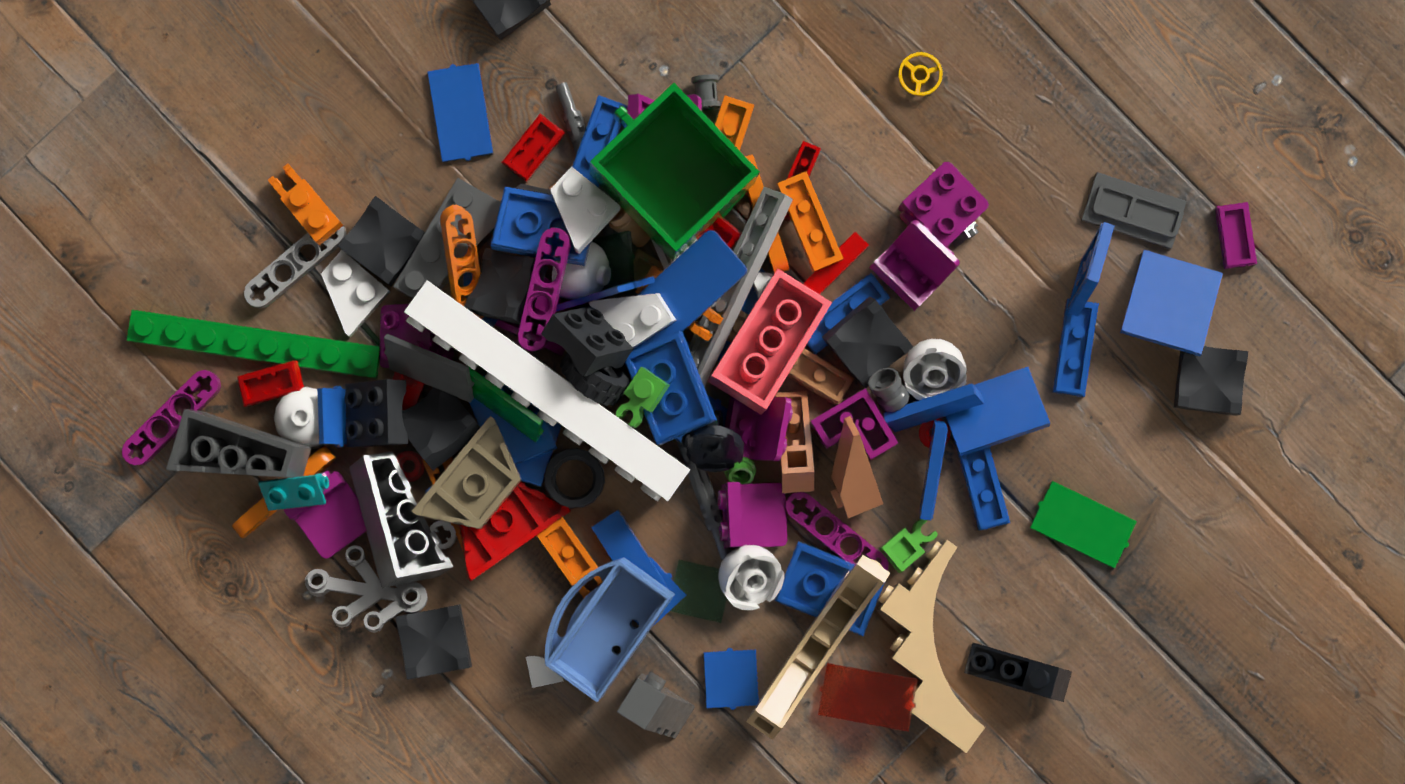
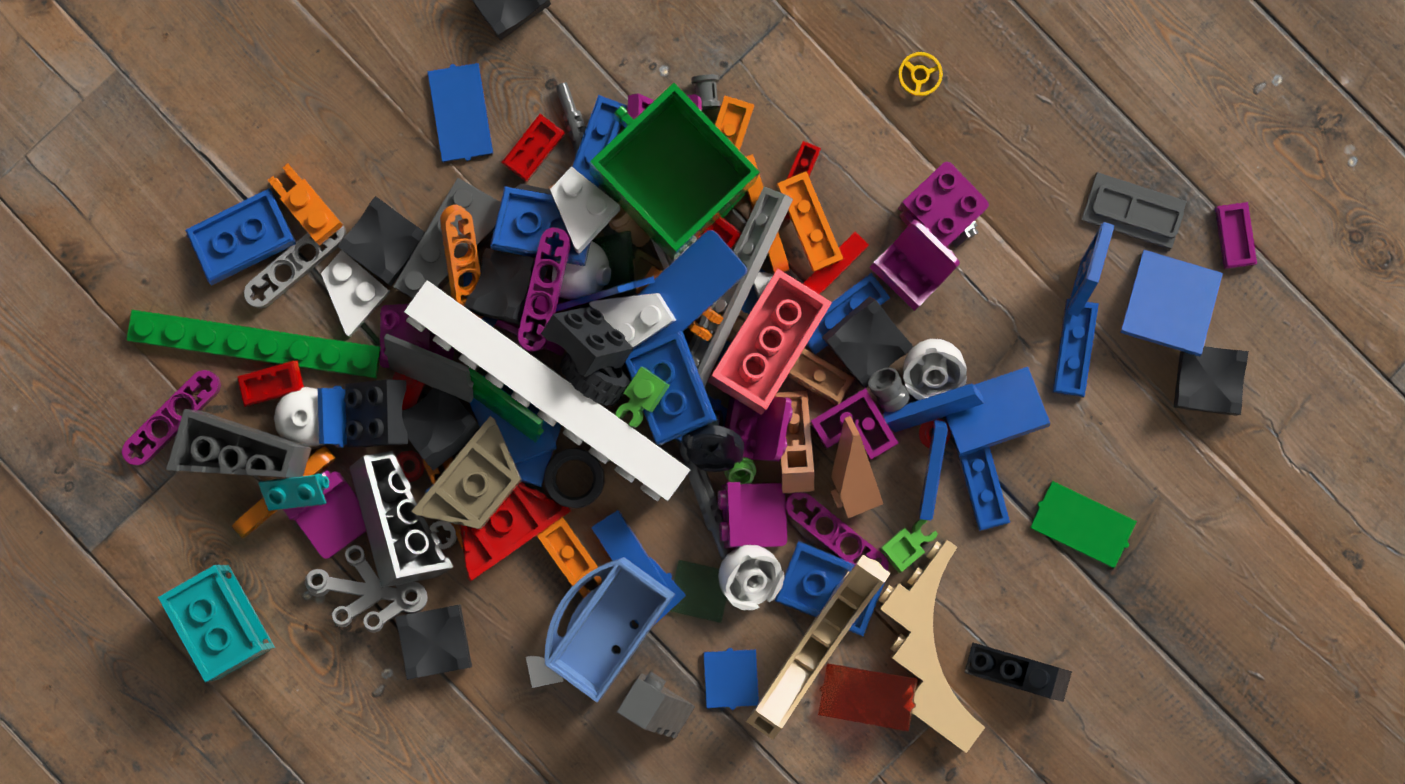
(216, 622): none -> teal container
(240, 236): none -> blue tile

